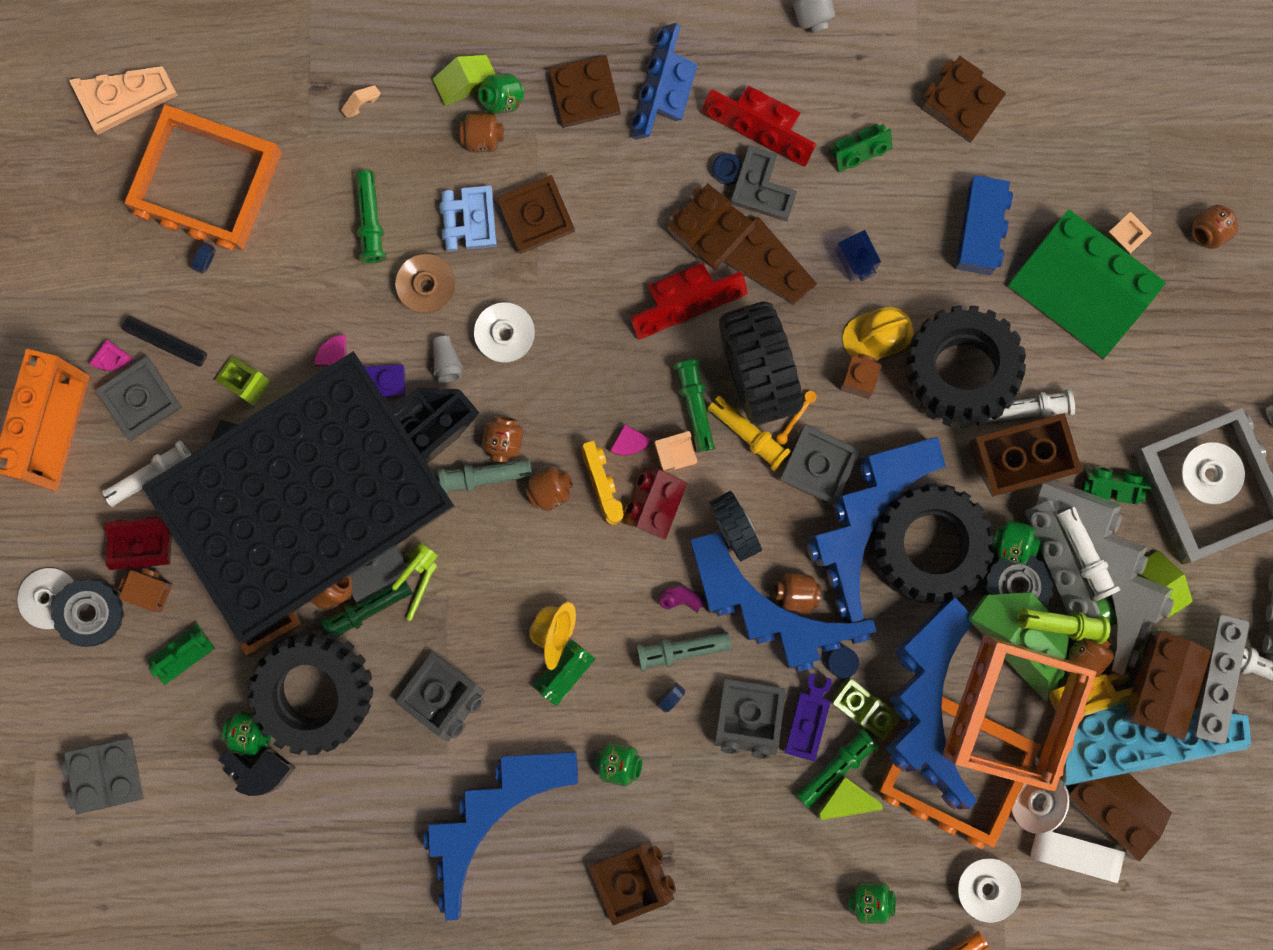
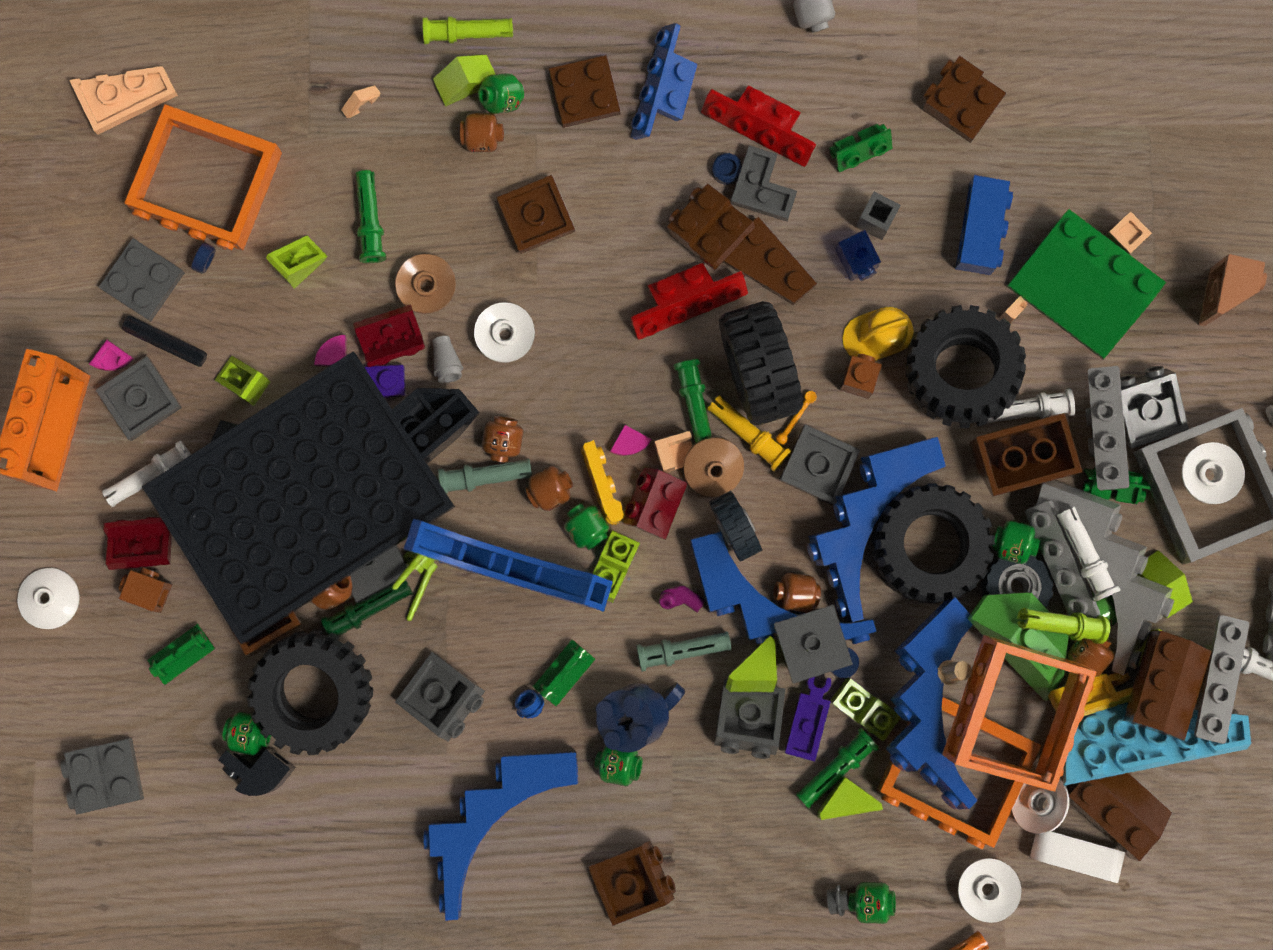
(67, 612): black wheel -> none
(141, 279): none -> dark grey plate
(297, 260): none -> lime slope
(389, 336): none -> dark red bracket
(454, 29): none -> lime pin
(478, 218): light blue plate -> none
(508, 566): none -> blue arch
(529, 704): none -> blue plate
(553, 630): yellow piece -> none
(586, 526): none -> green head
(616, 561): none -> lime slope
(632, 717): none -> dark blue brick
(711, 453): none -> medium nougat dish
(757, 672): none -> lime slope
(813, 644): none -> dark grey plate
(837, 900): none -> dark grey plate
(878, 215): none -> dark grey brick
(952, 672): none -> tan piece
(1014, 310): none -> light nougat tile
(1108, 428): none -> light grey bracket
(1152, 406): none -> plate
(1214, 227): dark orange head -> none
(1230, 284): none -> nougat slope

